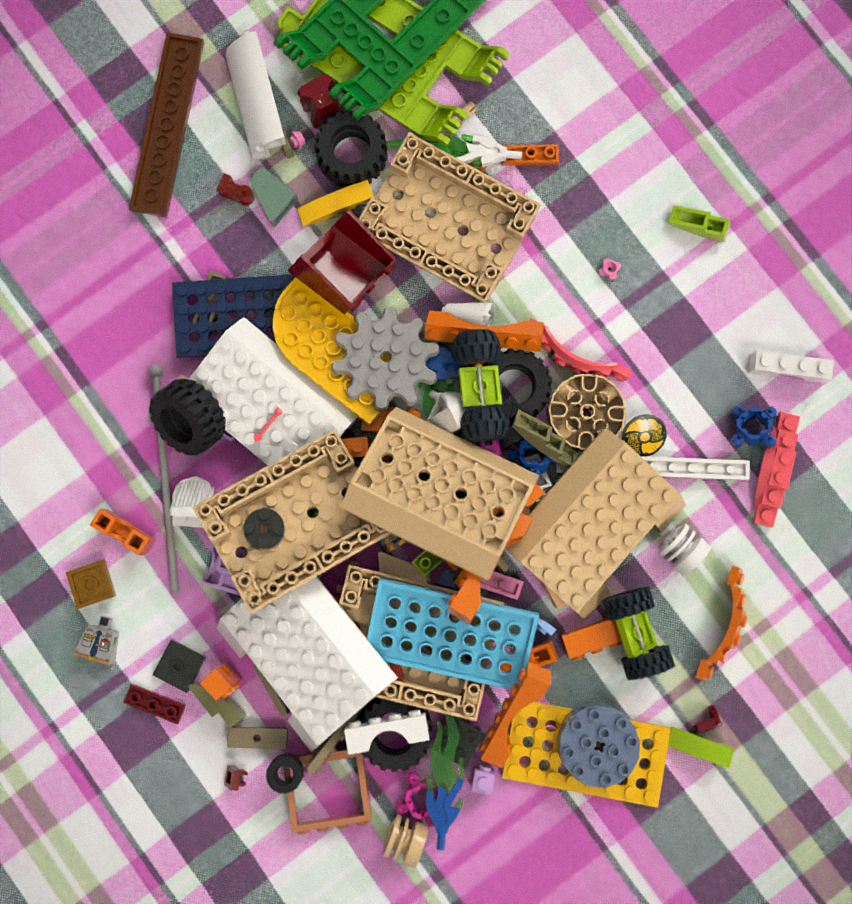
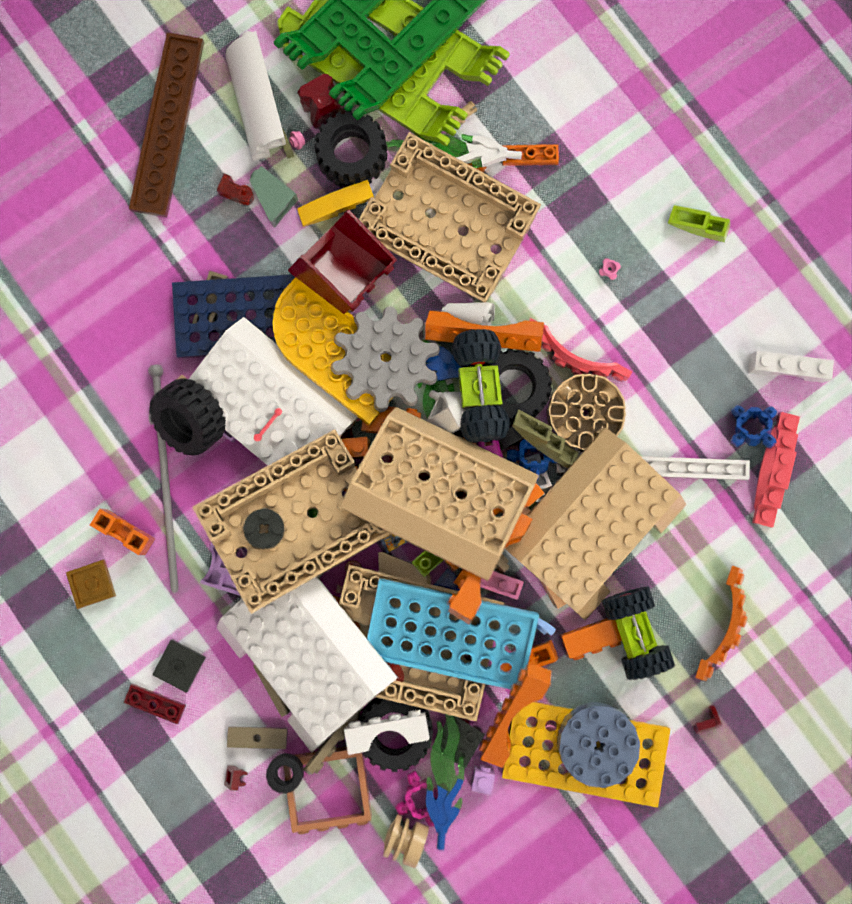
(99, 642): light grey torso -> none
(185, 496): white piece -> none
(222, 681): orange arch -> none
(225, 707): olive slope -> none
(645, 434): shield -> none
(687, 552): white wheel -> none
(700, 747): lime slope -> none

